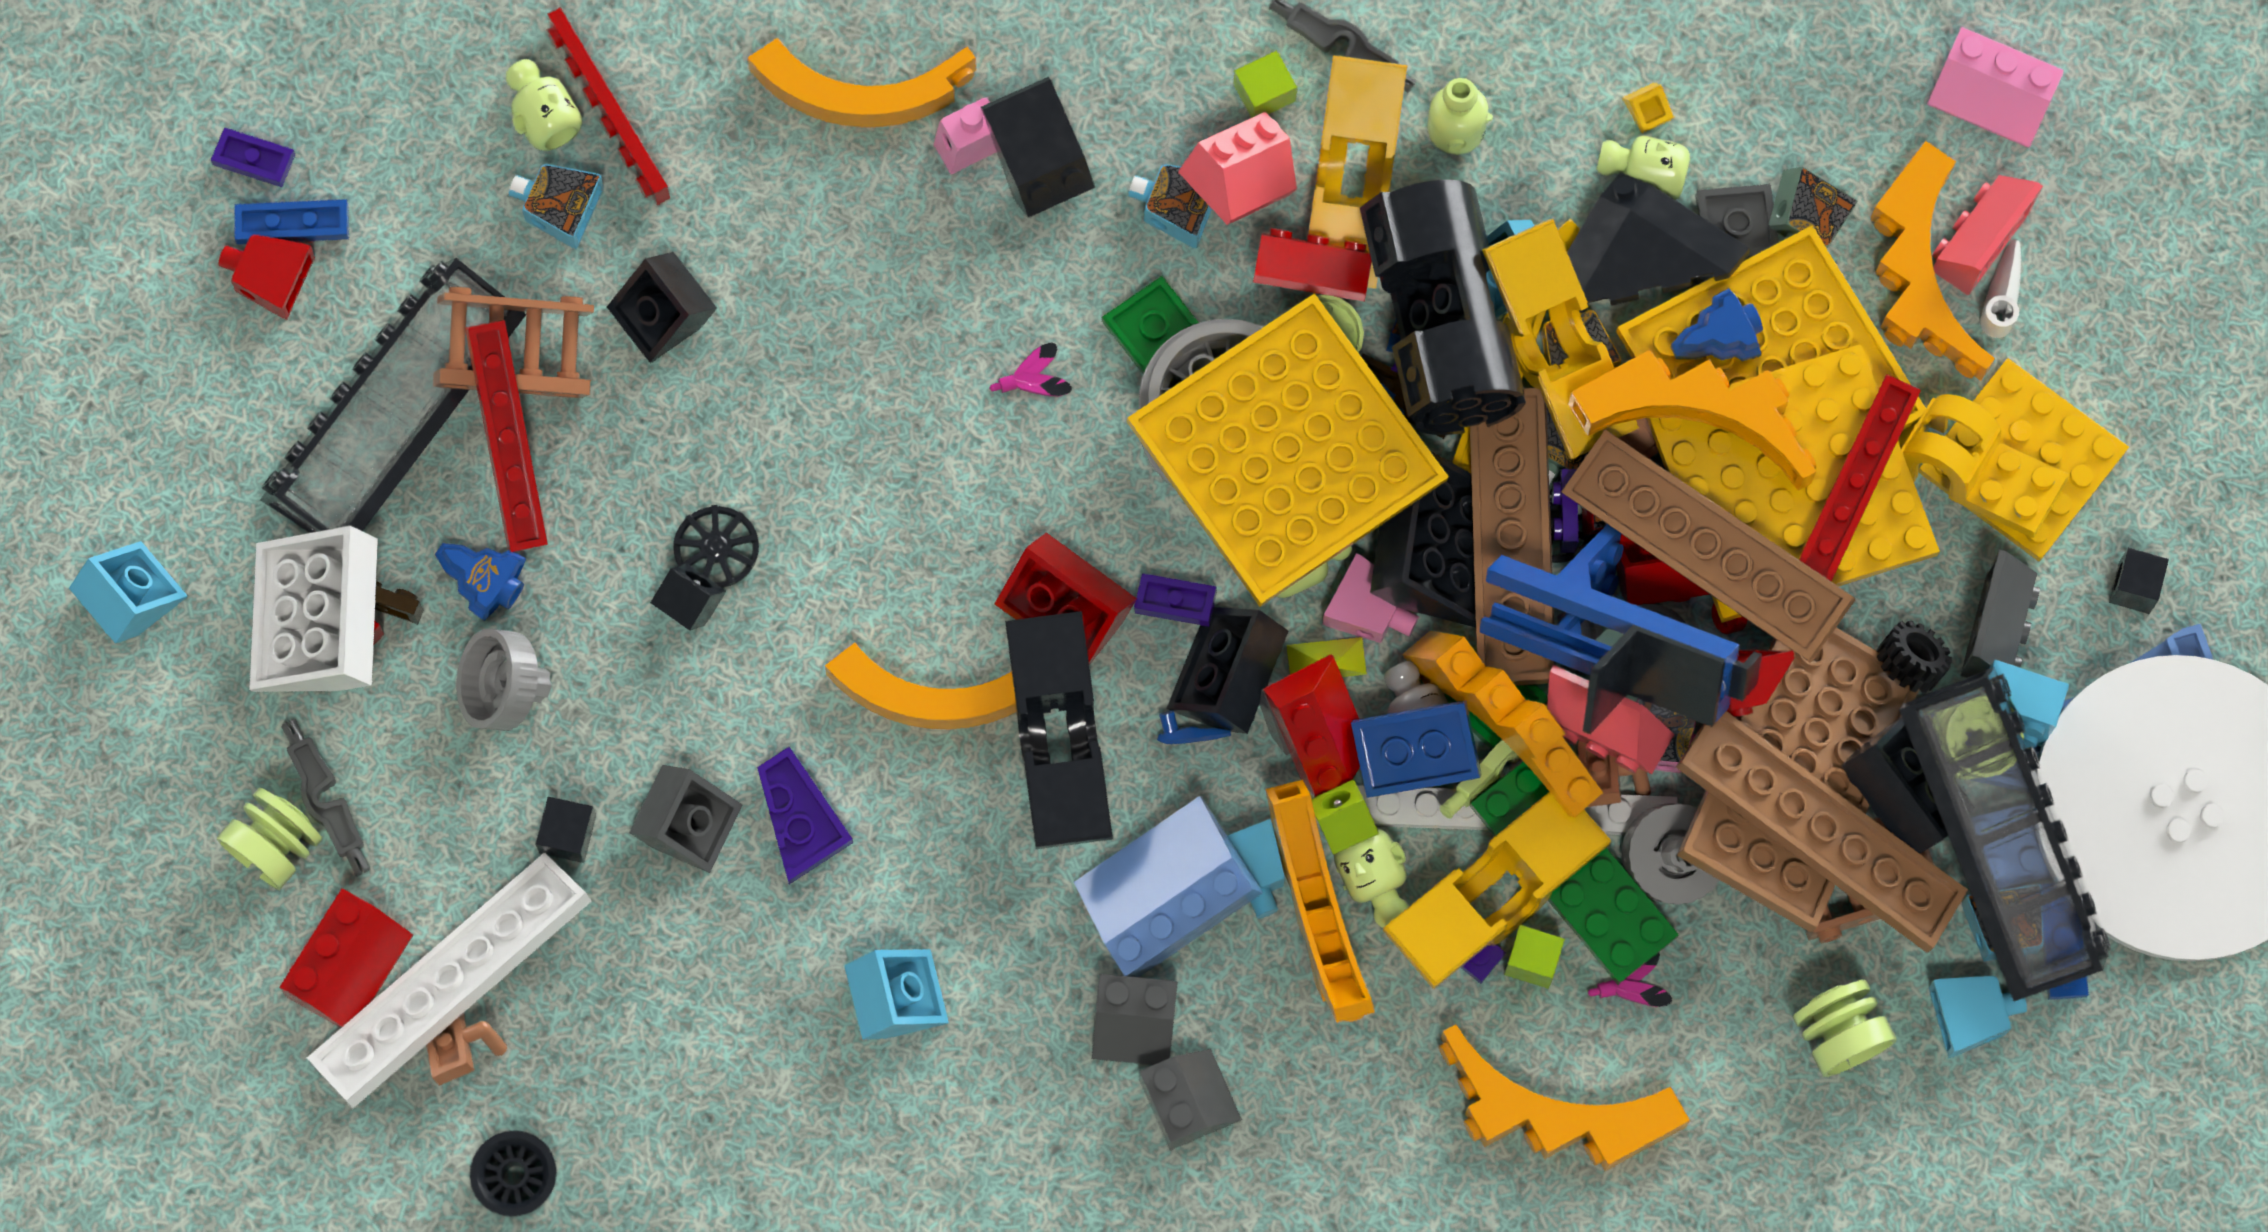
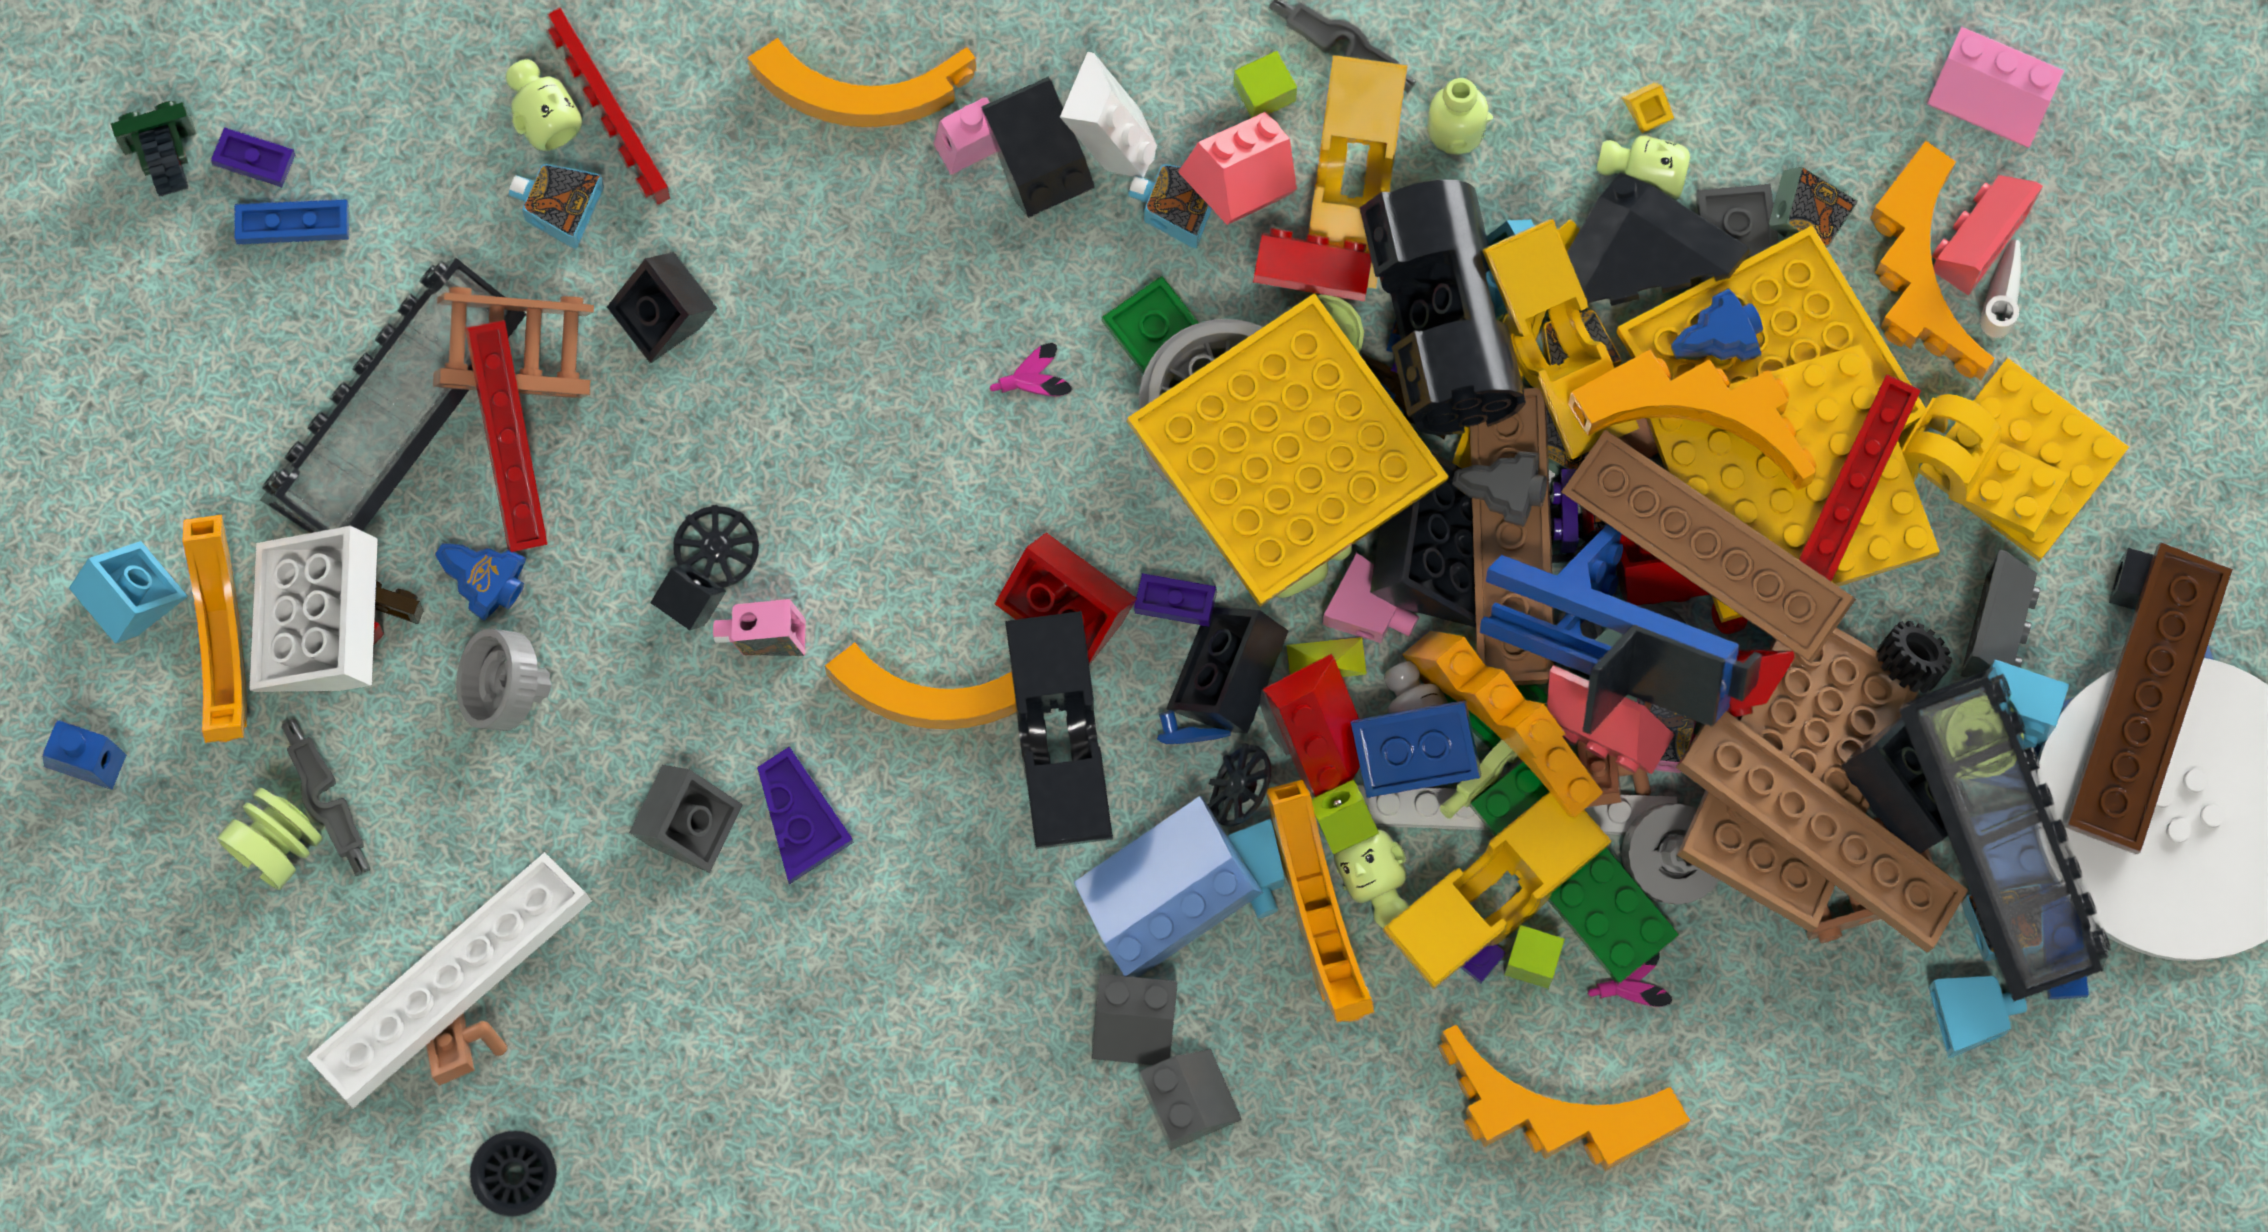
(80, 753): none -> blue torso
(158, 143): none -> plate
(218, 629): none -> light orange arch
(269, 271): red torso -> none
(345, 959): red slope -> none
(566, 829): black piece -> none
(764, 629): none -> bright pink torso
(895, 993): medium azure slope -> none
(1108, 121): none -> white slope
(1240, 785): none -> black wheel
(1506, 486): none -> dark grey rock
(1845, 1030): yellowish green wheel -> none
(2148, 698): none -> reddish brown plate

